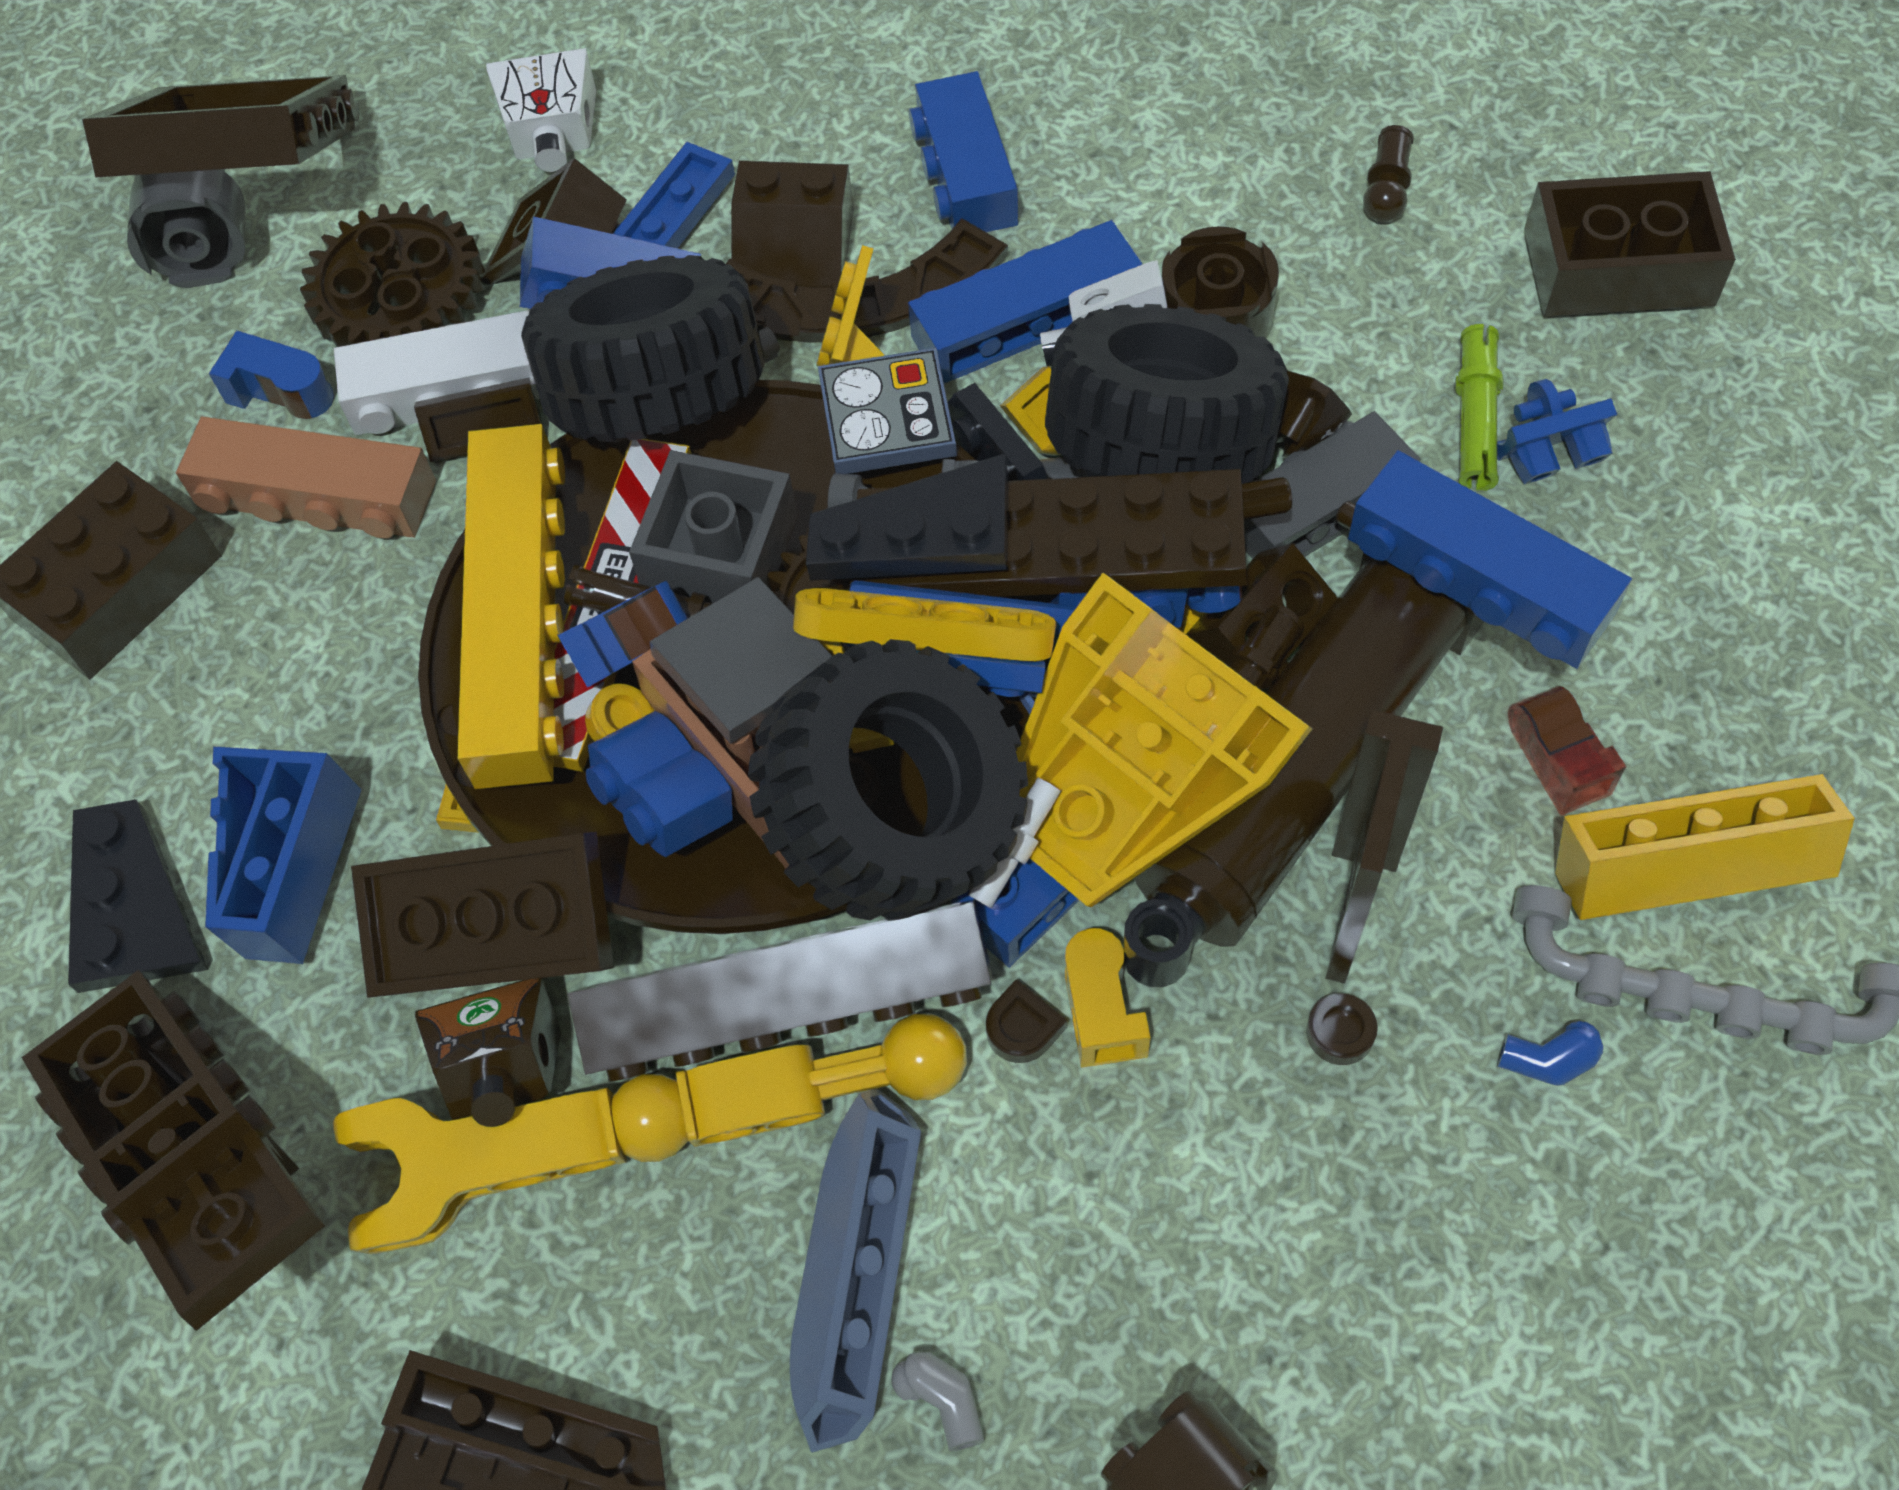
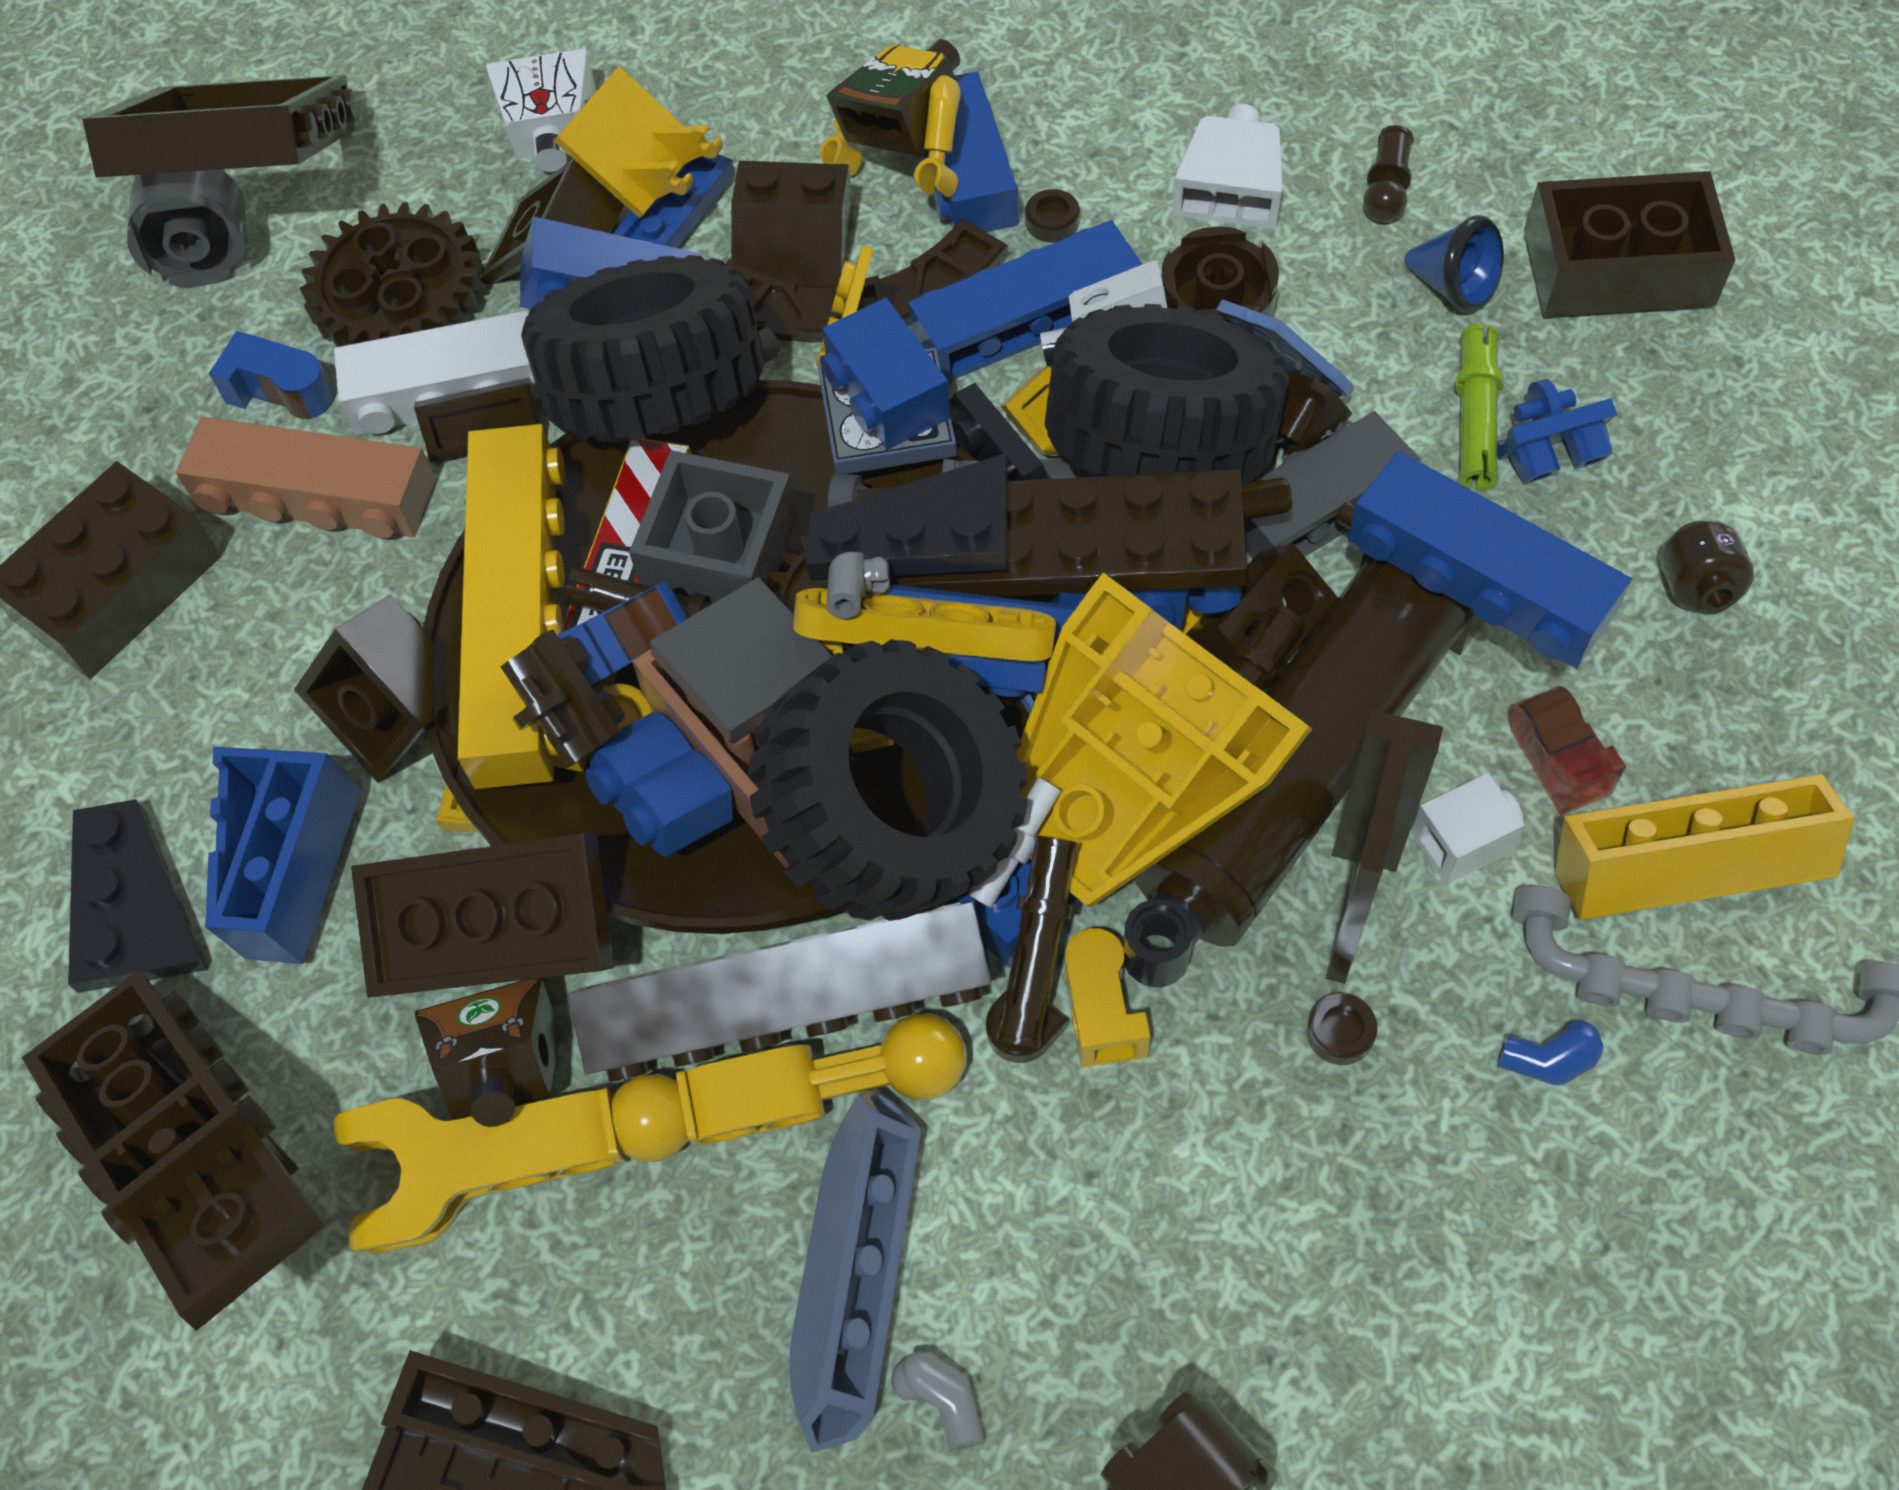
(374, 685): none -> dark brown slope
(560, 697): none -> dark brown hips
(634, 143): none -> yellow plate
(851, 579): none -> light grey arm
(885, 374): none -> blue brick
(900, 104): none -> torso
(1037, 942): none -> dark brown pin
(1052, 215): none -> dark brown tile
(1231, 171): none -> white torso
(1295, 352): none -> medium blue window
(1462, 263): none -> blue hat
(1468, 827): none -> white brick
(1706, 563): none -> dark brown head

